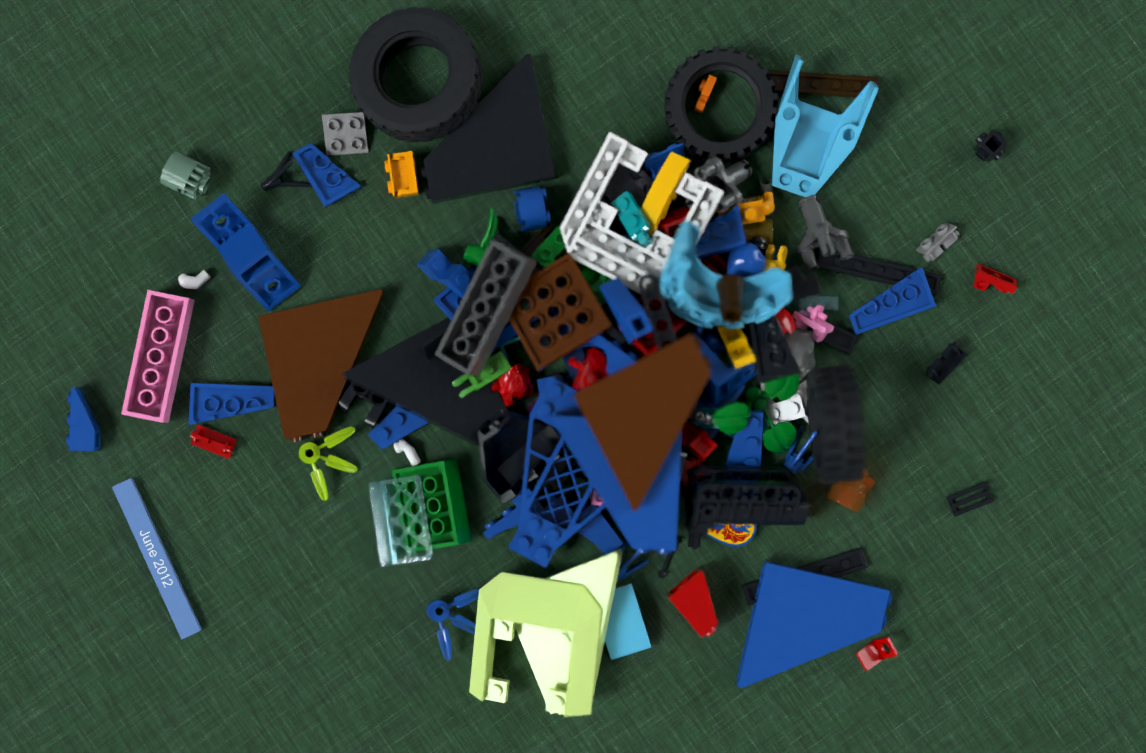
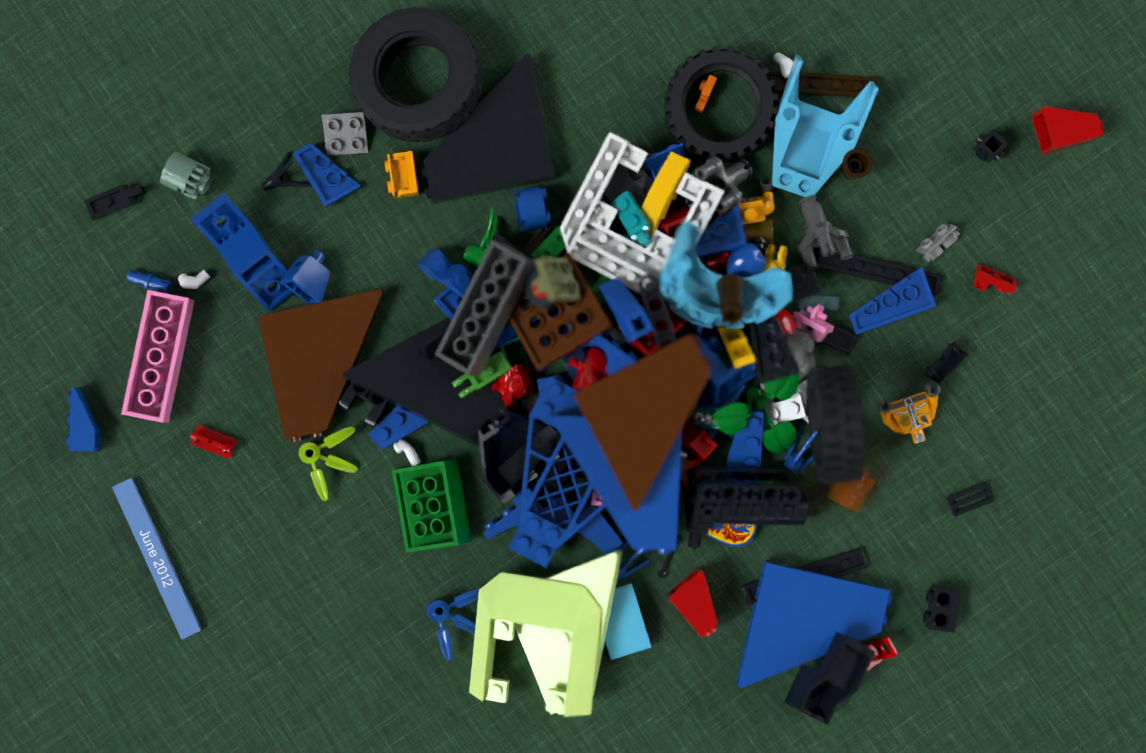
(113, 200): none -> black hinge
(149, 281): none -> blue pin
(222, 401): blue wing -> none
(307, 277): none -> blue torso
(383, 518): clear light blue fence -> none
(551, 282): none -> olive plate
(717, 261): none -> red animal
(784, 62): none -> white arm
(838, 677): none -> black piece
(862, 163): none -> dark brown plant
(911, 413): none -> torso
(948, 608): none -> black brick
(1064, 129): none -> red slope

